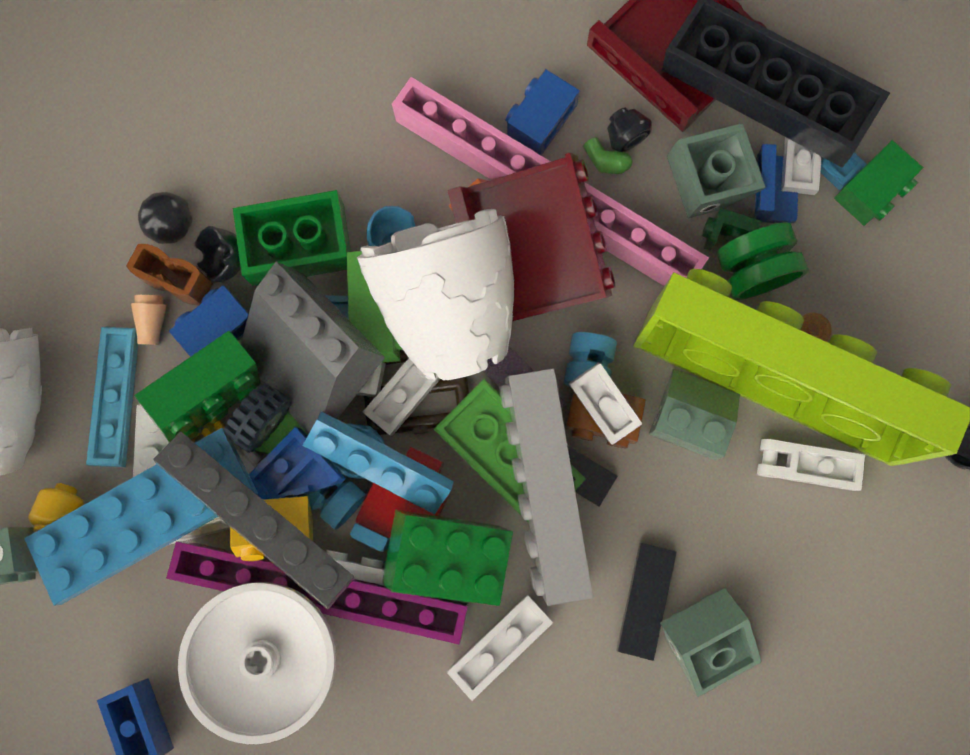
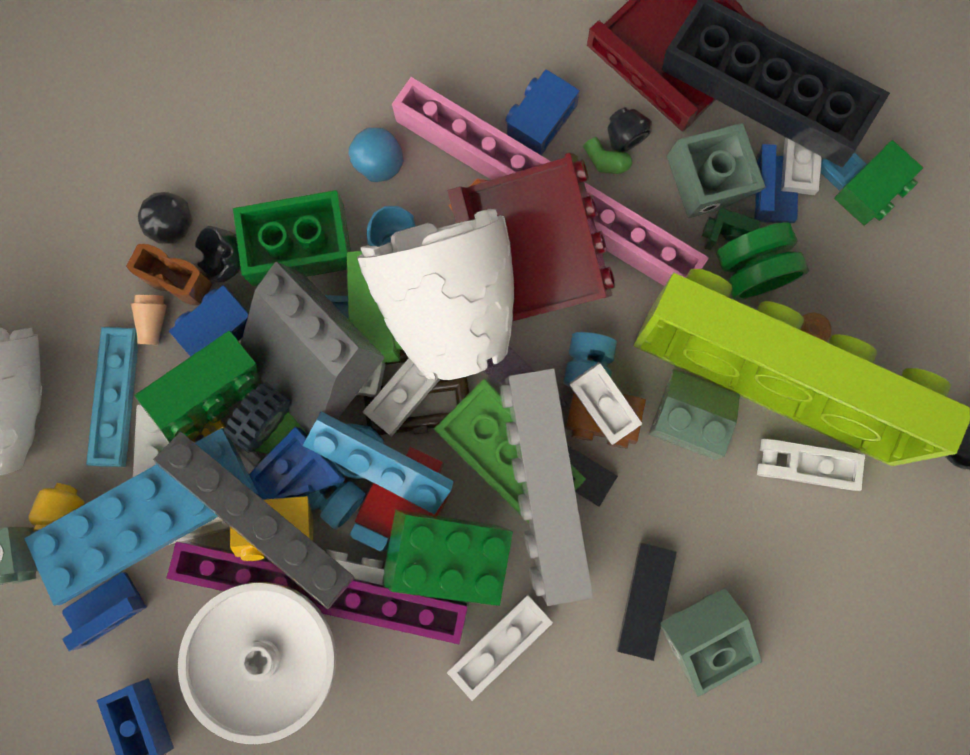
(101, 611): none -> blue panel
(376, 154): none -> dark azure hair

